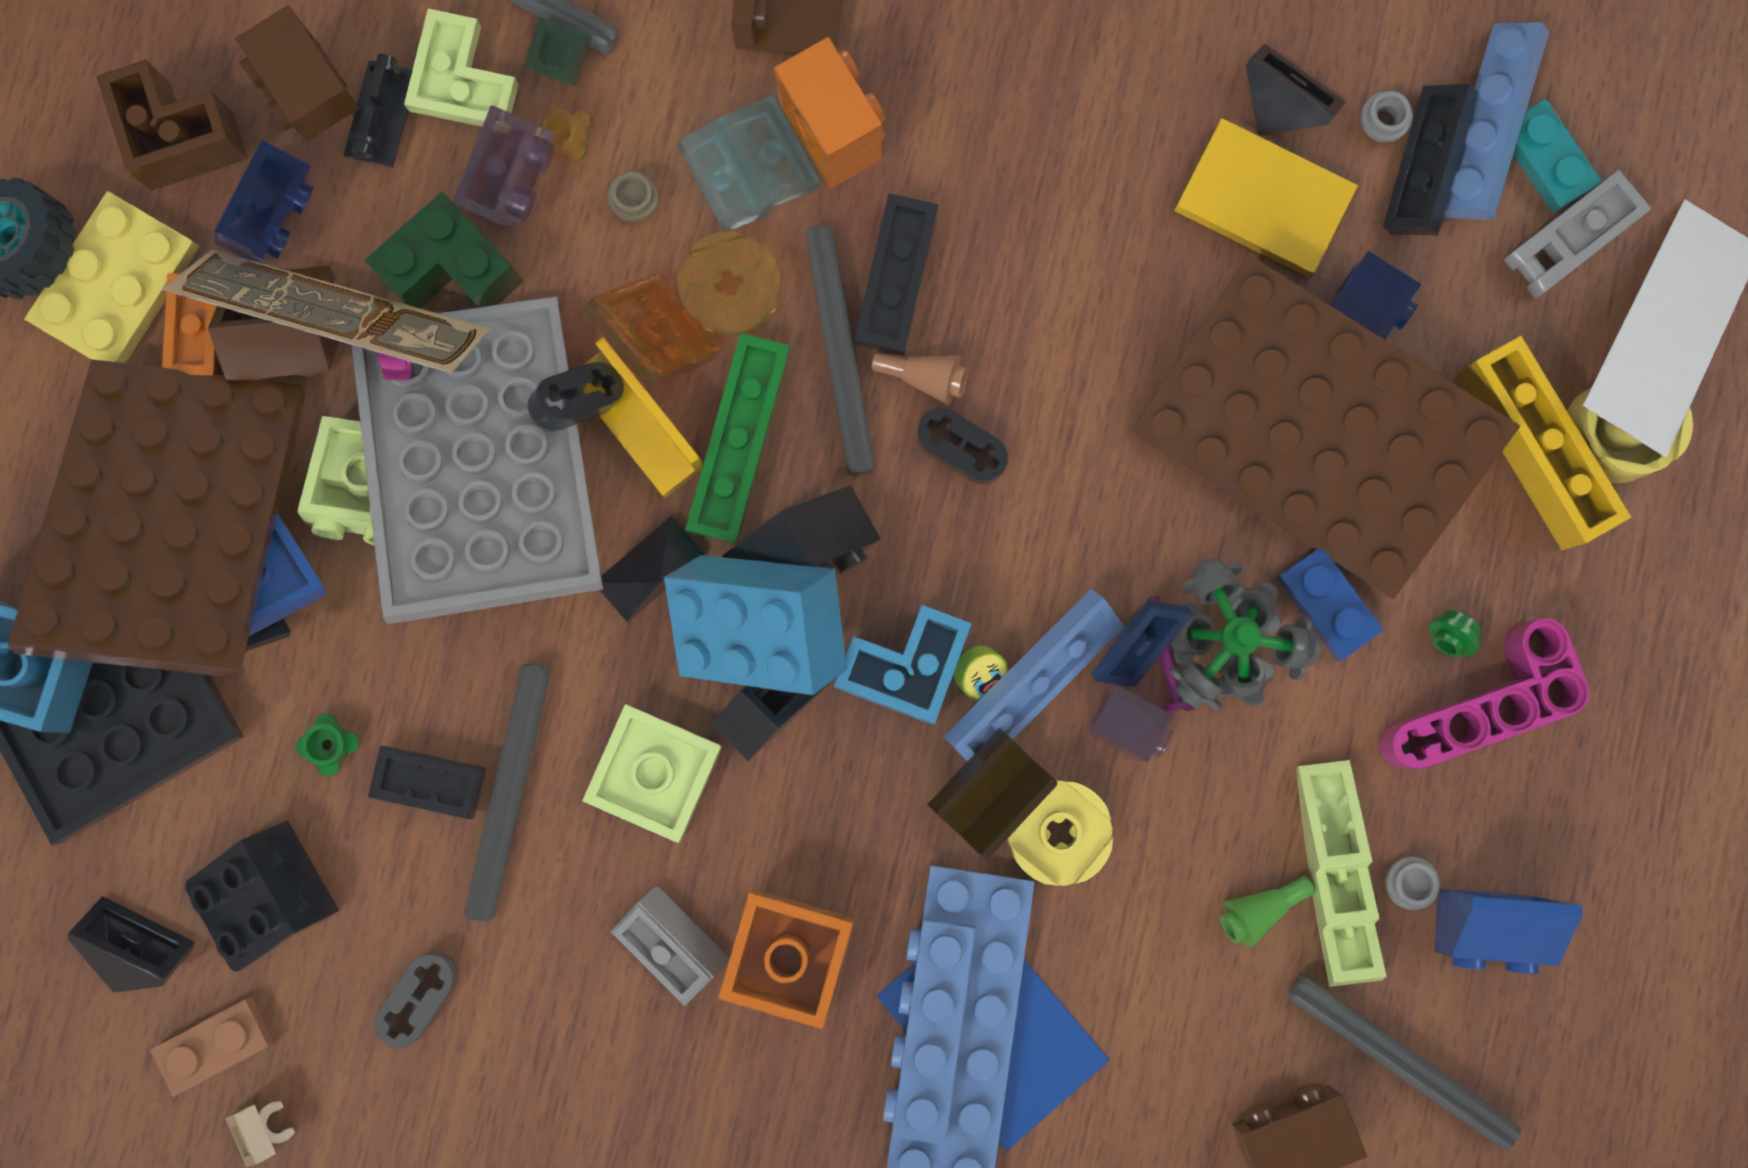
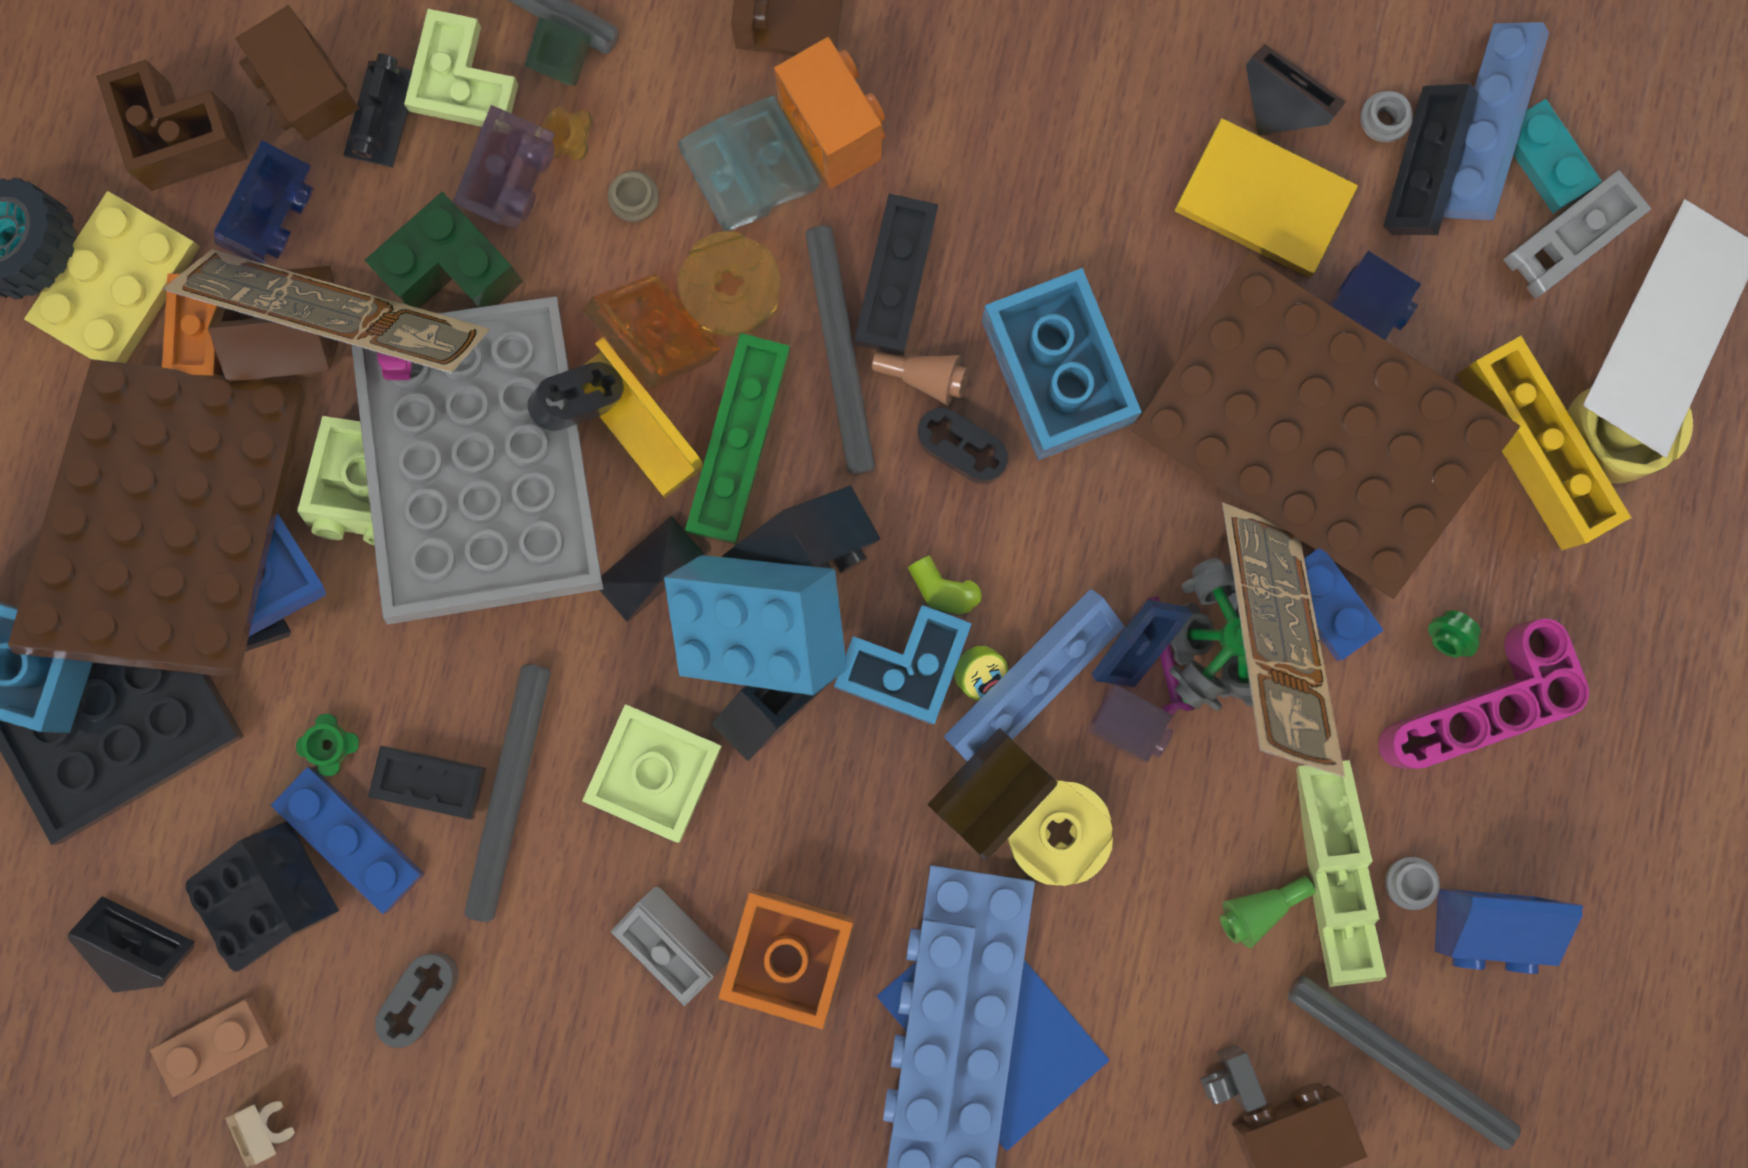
(347, 839): none -> blue plate
(942, 593): none -> lime arm
(1060, 364): none -> dark azure brick
(1234, 1080): none -> dark grey tile
(1281, 643): none -> sticker

